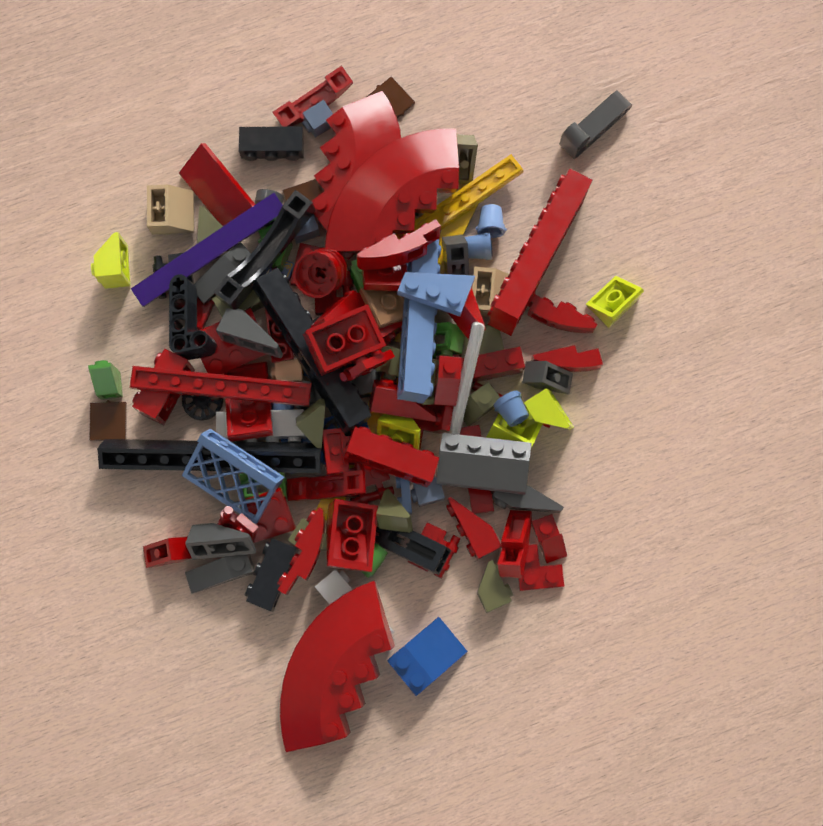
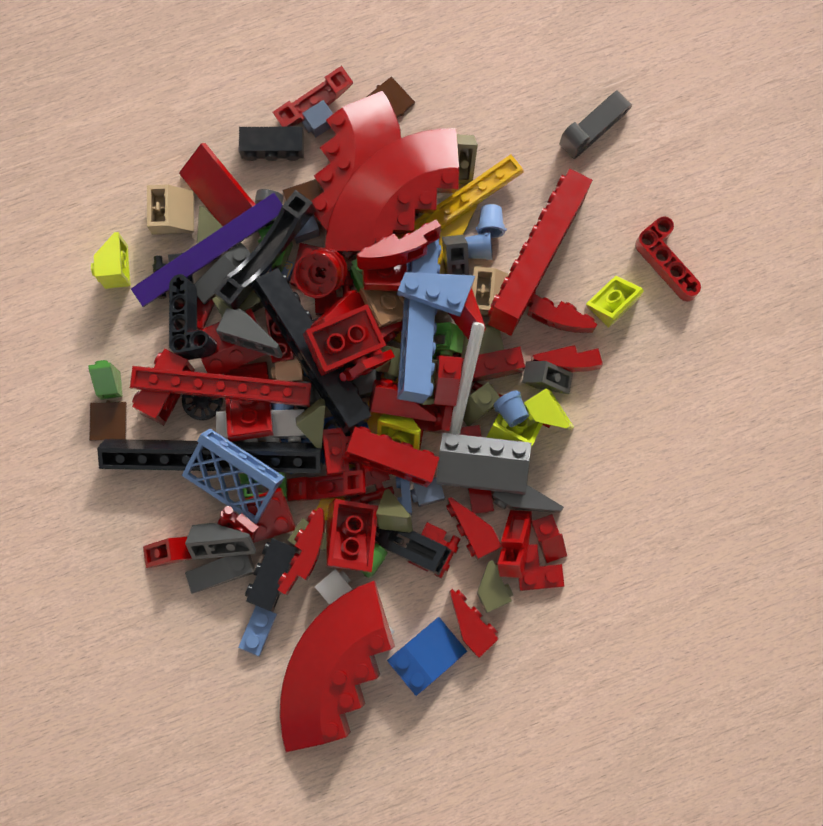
(257, 630): none -> medium blue plate
(473, 630): none -> red slope
(671, 261): none -> red beam

